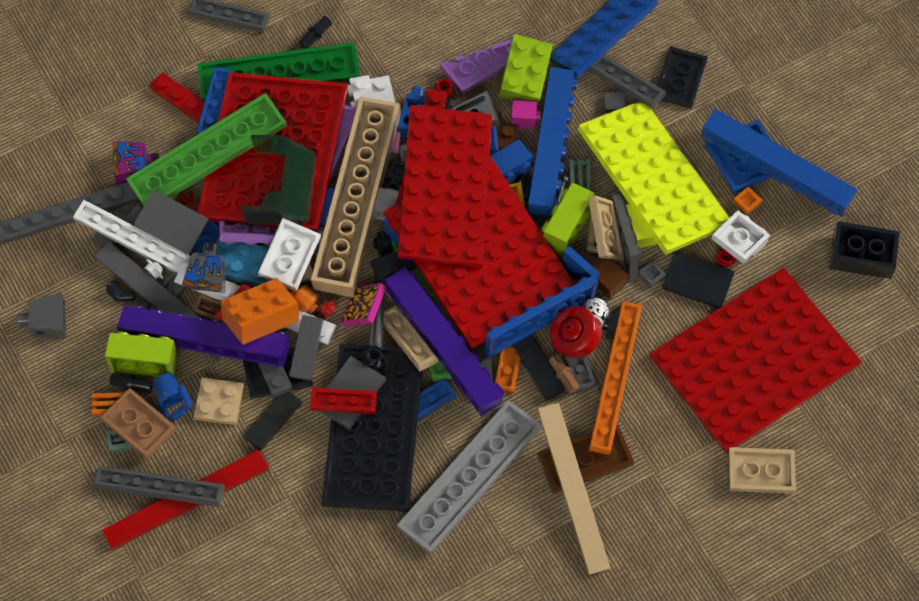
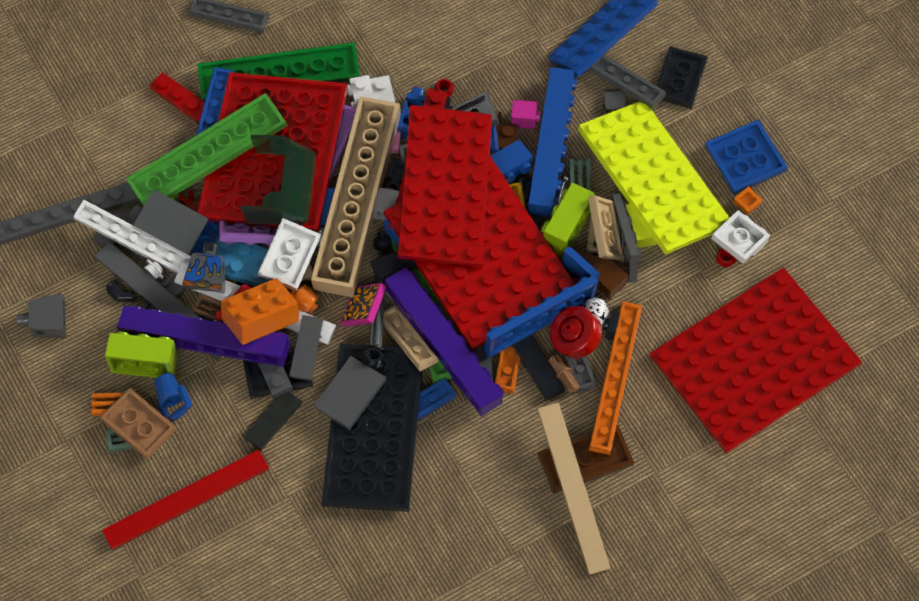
(130, 158): torso -> none
(131, 382): black axle -> none
(159, 486): dark grey tile -> none
(219, 401): tan plate -> none
(315, 32): black axle -> none
(327, 308): red plate -> none
(343, 400): red plate -> none
(469, 477): light grey plate -> none
(476, 68): medium lavender wing -> none
(525, 69): lime brick -> none
(651, 274): dark grey tile -> none
(698, 280): black tile -> none
(762, 470): tan plate -> none
(778, 162): blue brick -> none
(864, 250): black brick -> none

